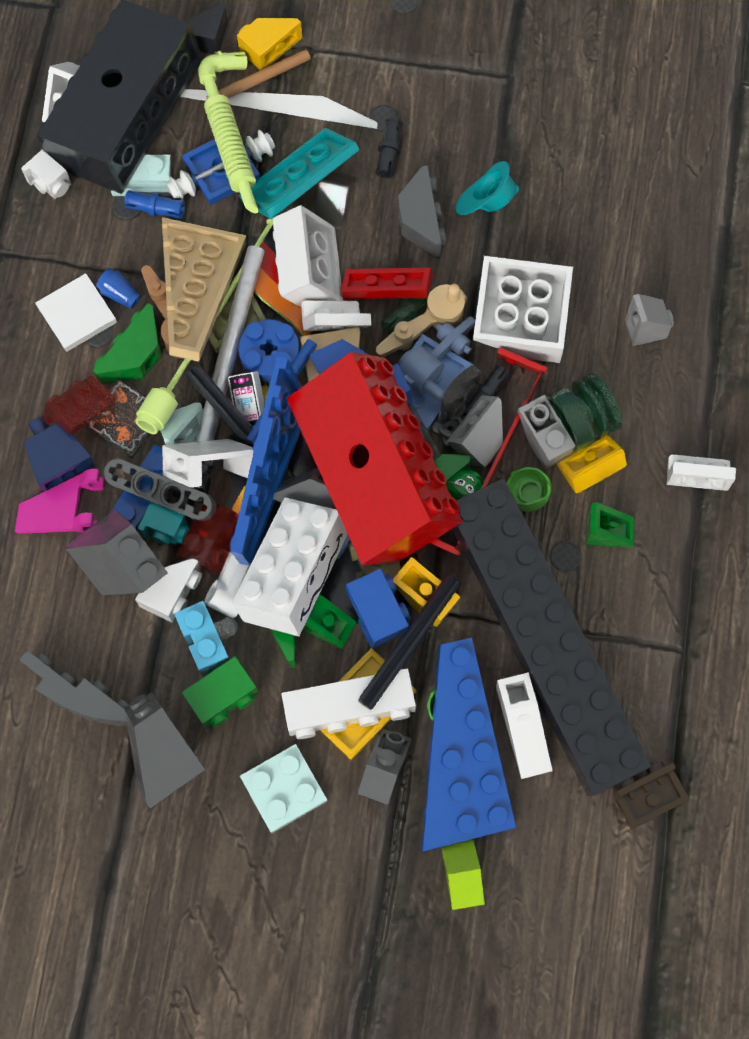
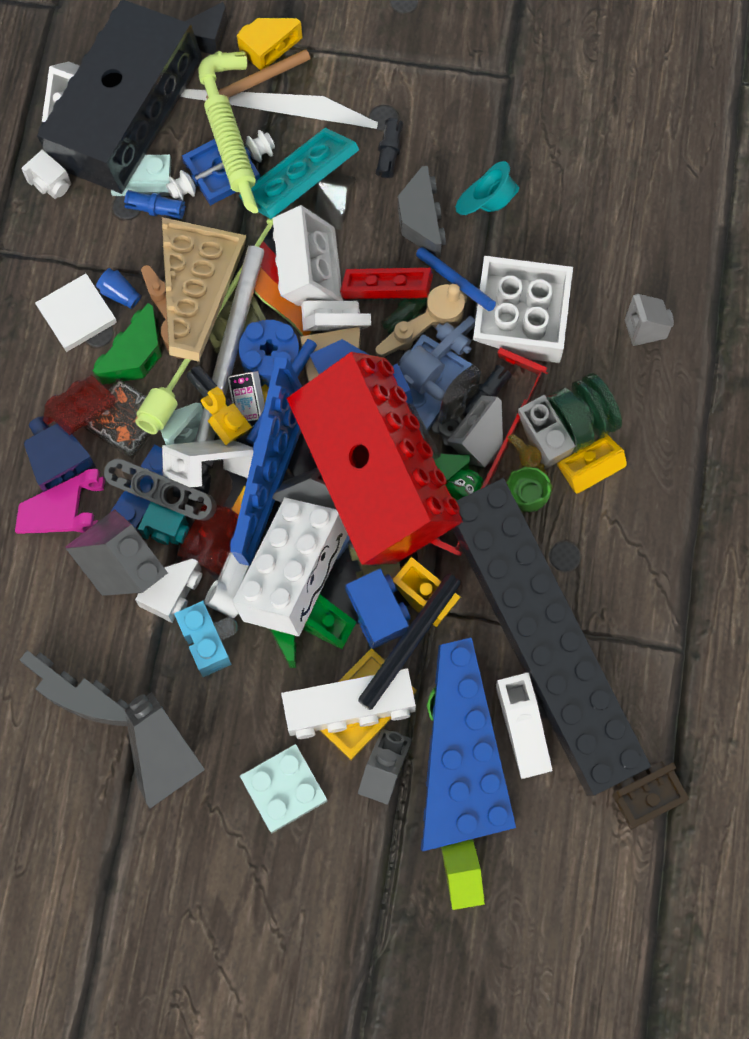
(221, 693): green brick -> none
(225, 420): none -> yellow plate
(455, 278): none -> blue bar
(529, 455): none -> clear yellow piece
(608, 527): green slope -> none
(700, 472): white bracket -> none

